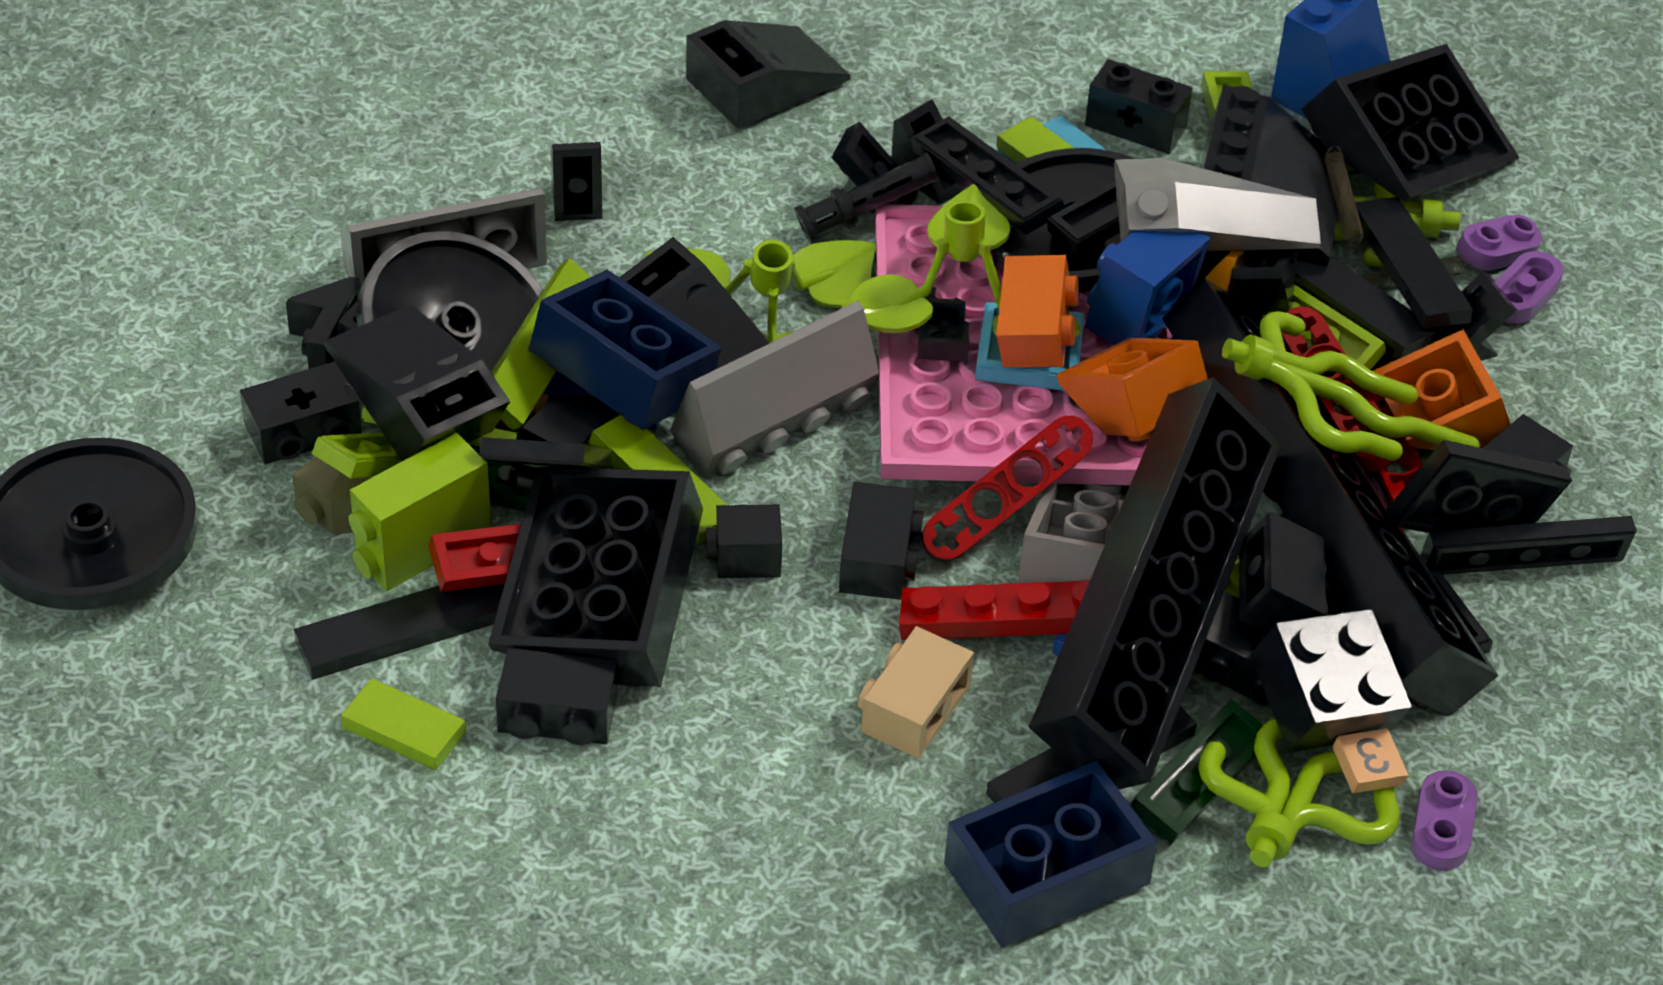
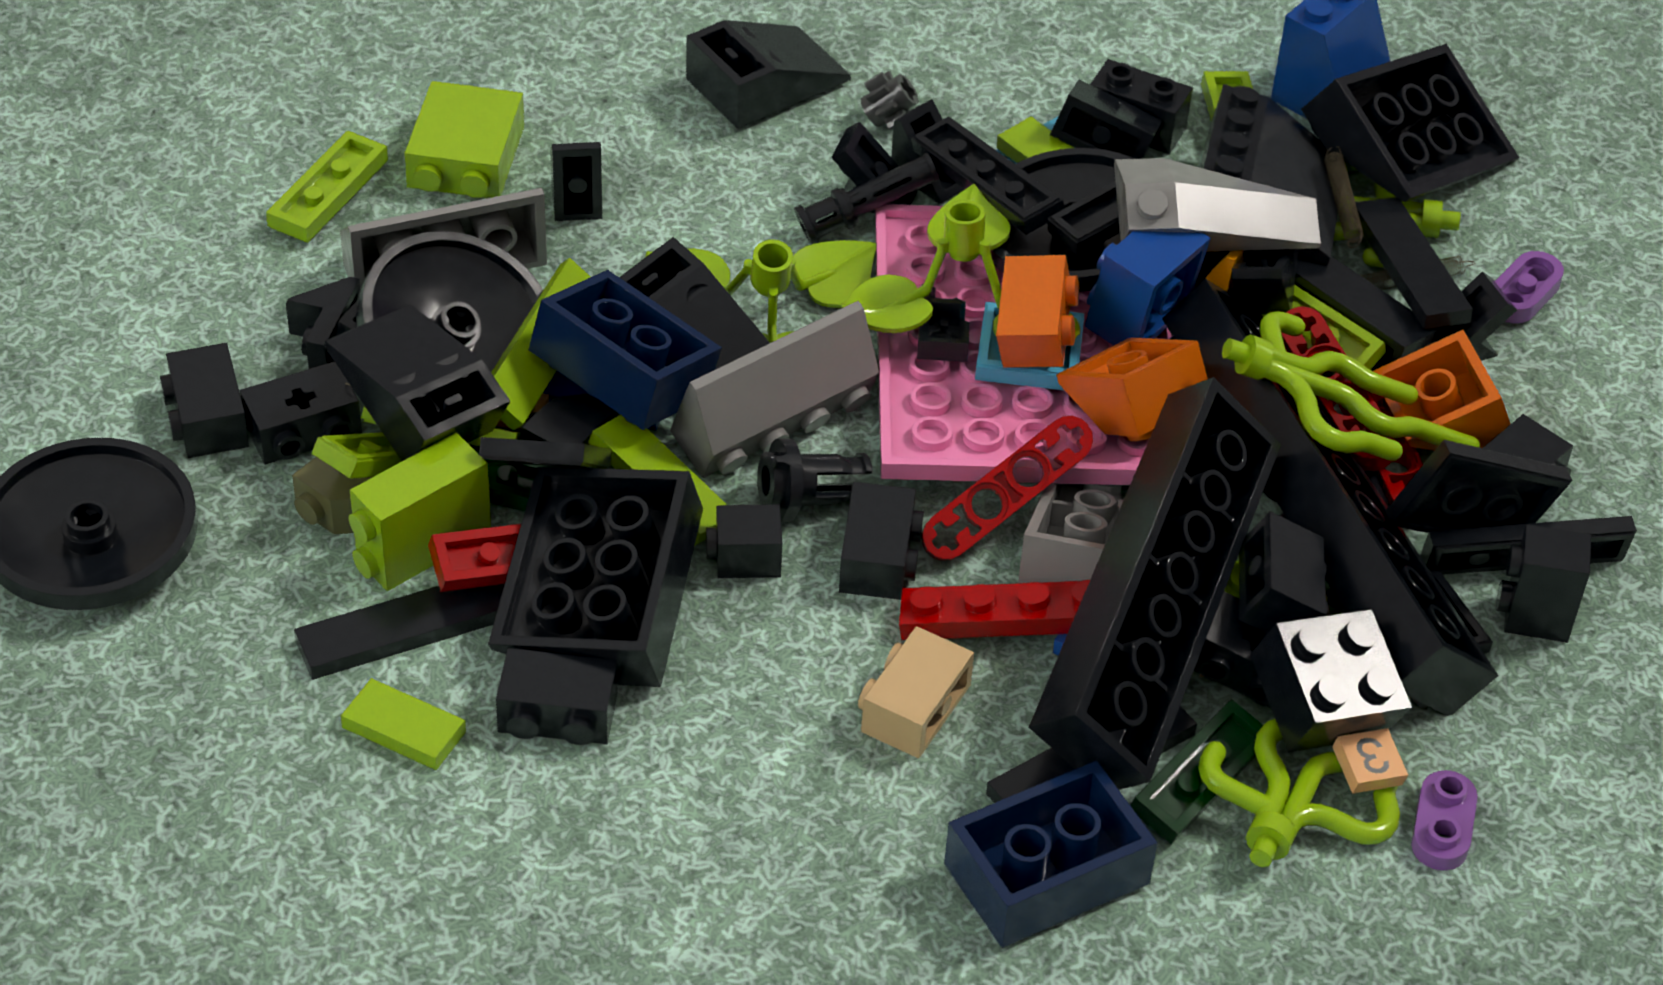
(206, 401): none -> black brick
(327, 186): none -> lime plate
(464, 140): none -> lime brick
(791, 477): none -> black piece
(888, 98): none -> dark grey gear
(1104, 122): none -> black brick
(1498, 241): medium lavender plate -> none
(1545, 583): none -> black brick

